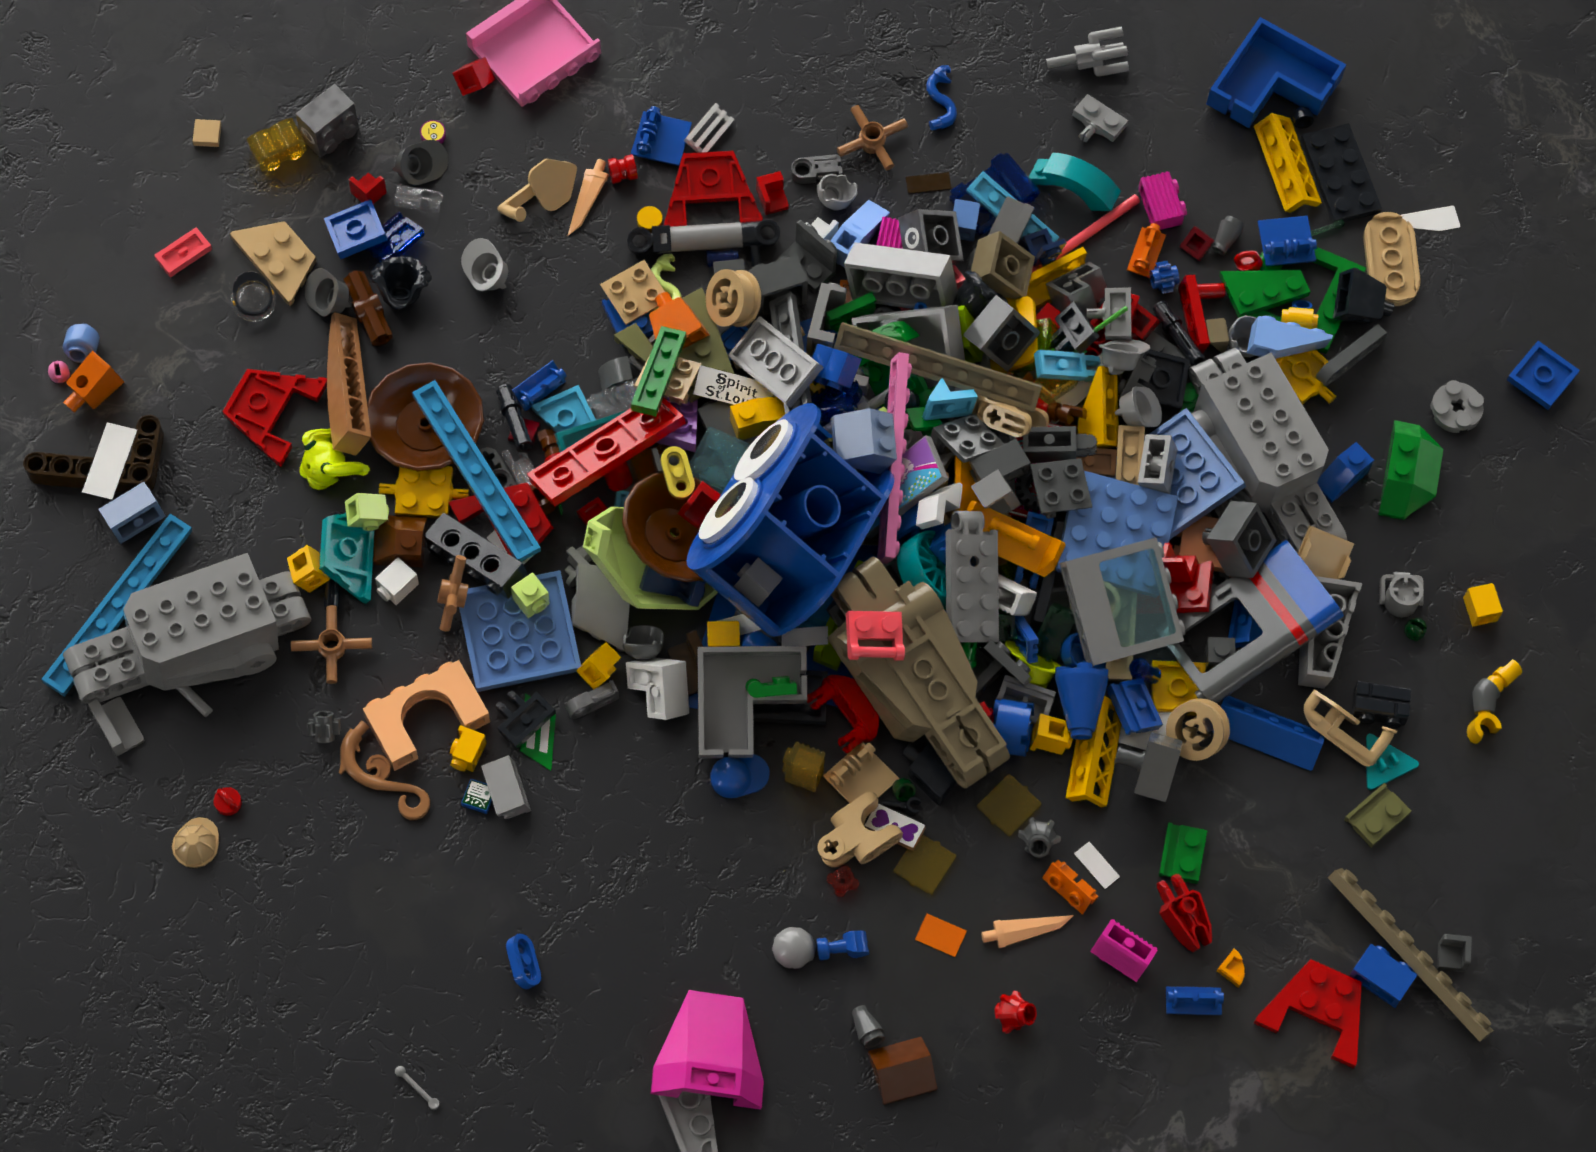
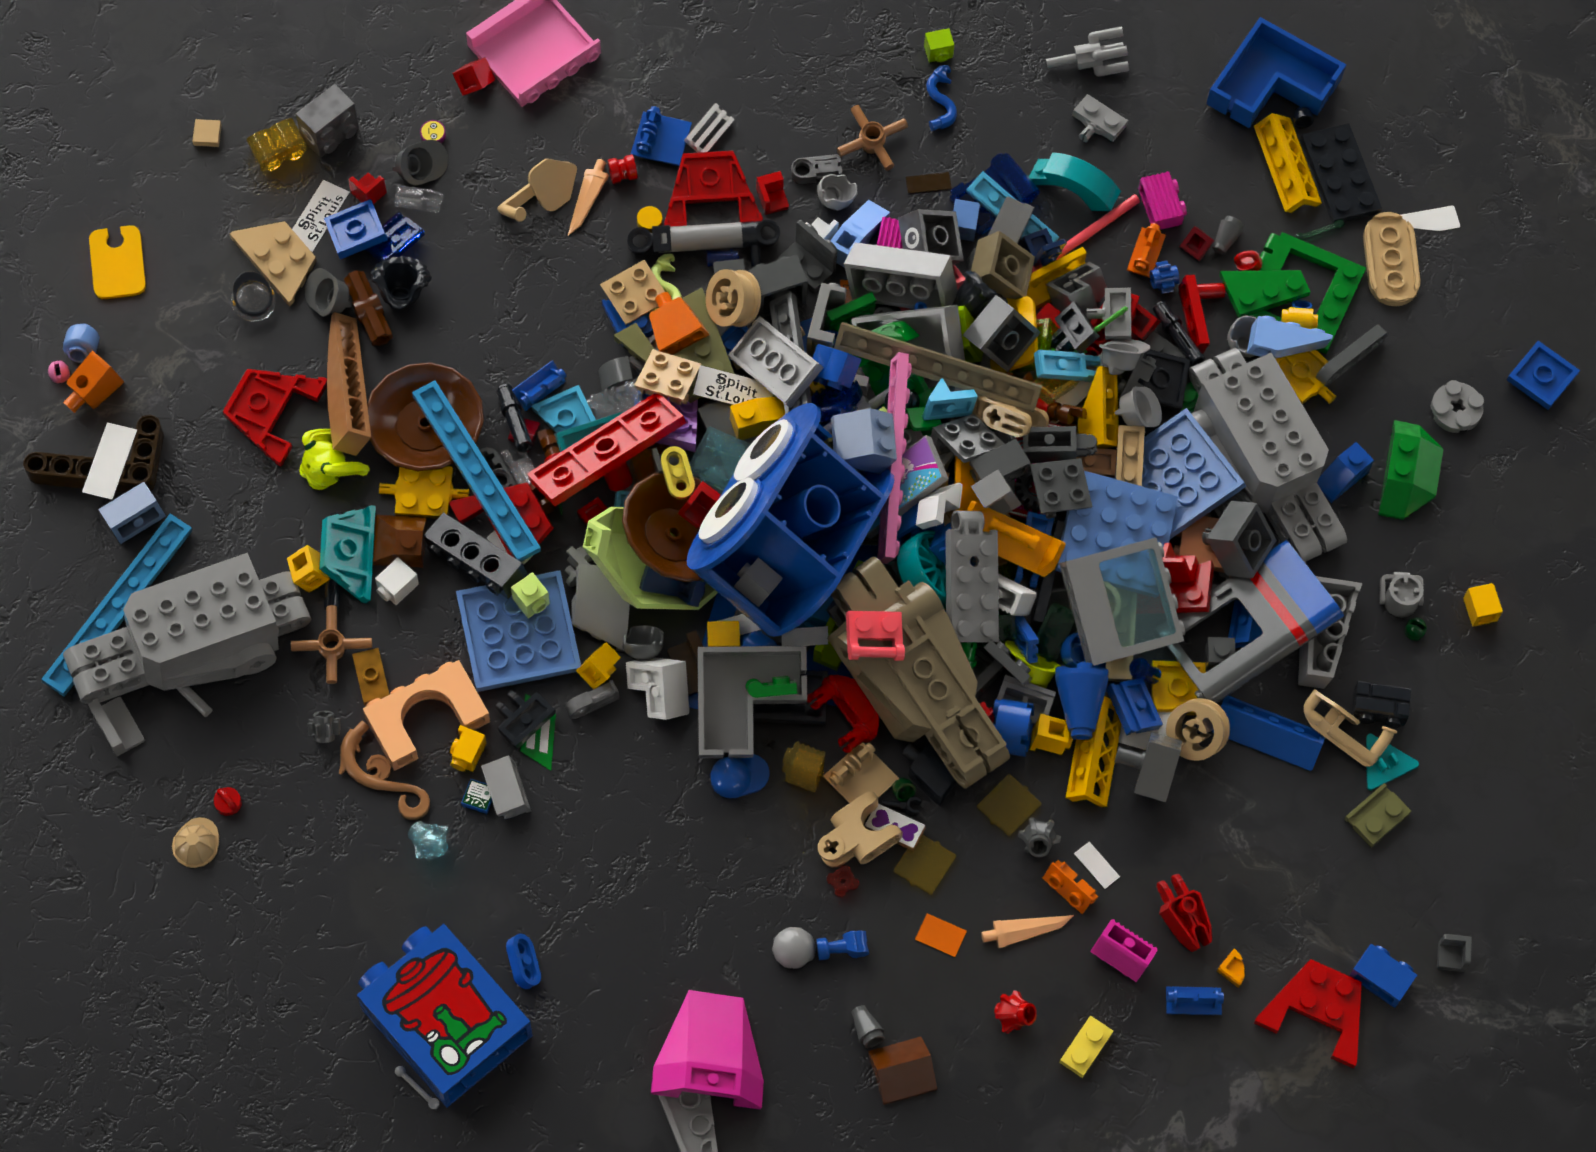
(117, 270): none -> yellow piece
(183, 252): coral plate -> none
(324, 203): none -> white sticker
(366, 511): yellowish green brick -> none
(370, 675): none -> pearl gold plate
(428, 840): none -> clear light blue rock
(443, 1012): none -> brick
(452, 593): medium nougat bar -> none
(484, 265): light grey piece -> none
(658, 371): green plate -> none
(939, 45): none -> lime plate
(1086, 1046): none -> light yellow plate
(1157, 462): light grey brick -> none
(1183, 852): green plate -> none
(1218, 333): dark tan slope -> none
(1287, 241): blue hinge -> none
(1325, 553): tan piece -> none
(1361, 298): black torso -> none
(1419, 961): dark tan plate -> none
(1485, 697): yellow piece -> none

